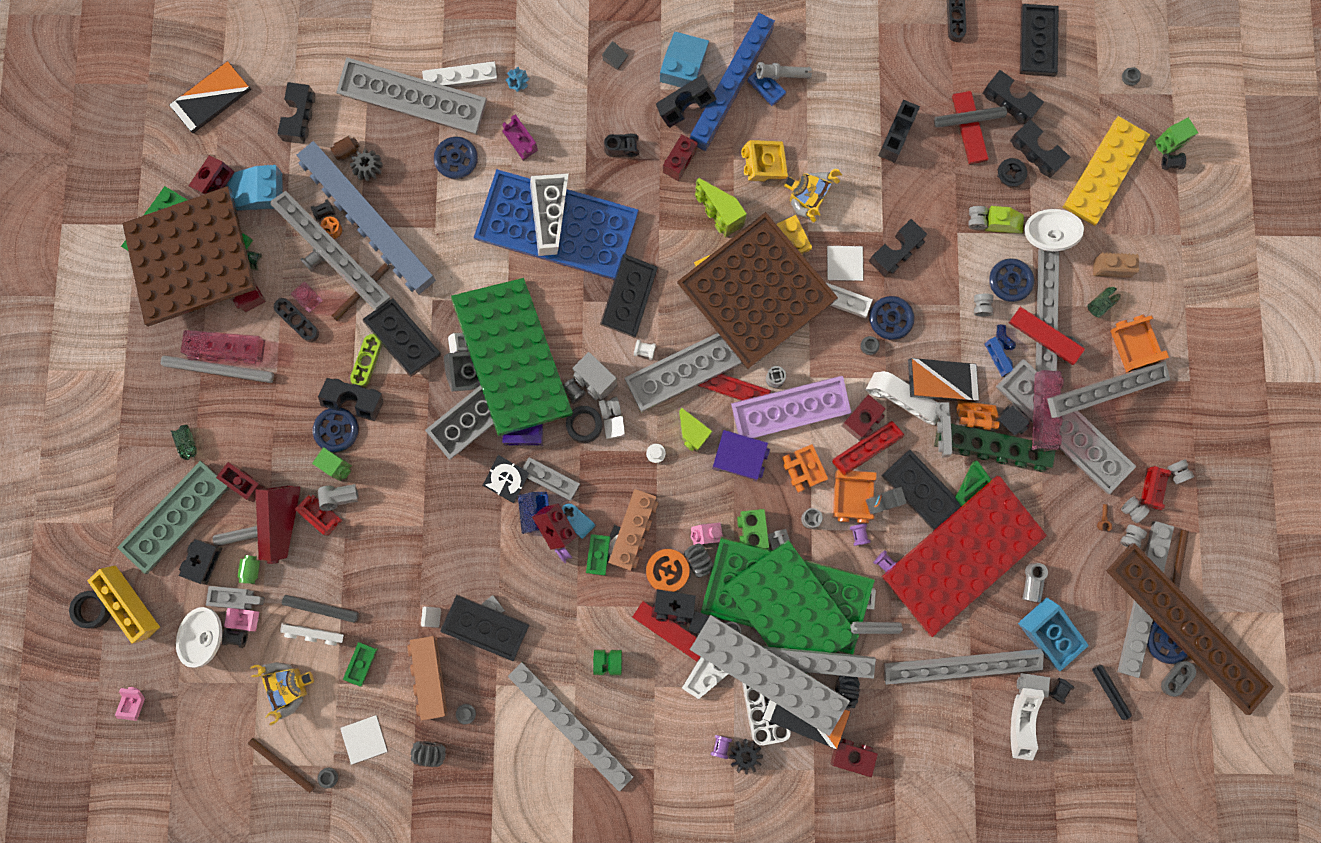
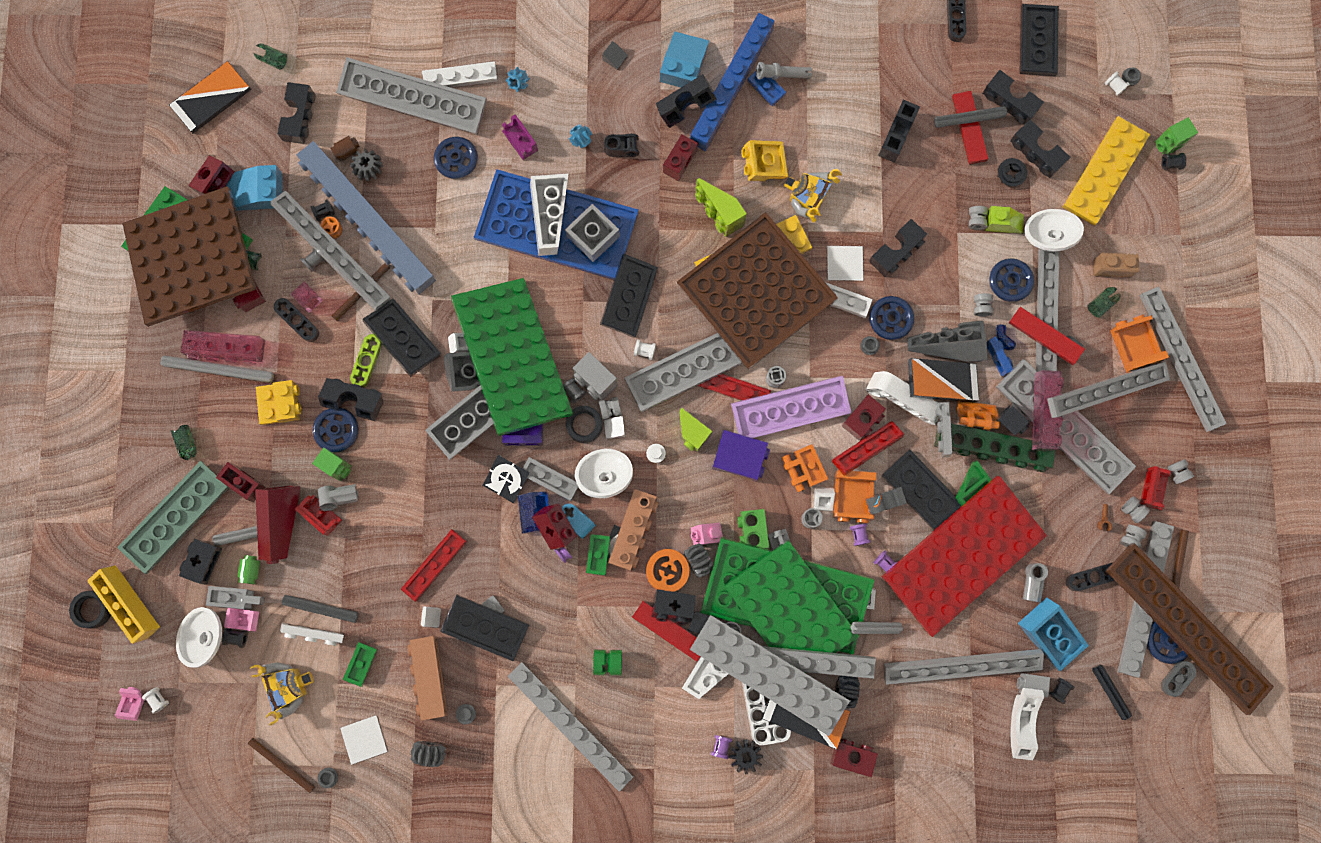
(155, 700): none -> white bush
(272, 56): none -> clear green piece
(278, 402): none -> yellow plate
(433, 565): none -> red tile
(580, 136): none -> dark azure gear
(592, 232): none -> light grey brick
(602, 466): none -> white dish
(824, 498): none -> white slope
(960, 343): none -> dark grey wedge
(1079, 575): none -> black beam
(1117, 83): none -> white bush
(1182, 359): none -> light grey plate

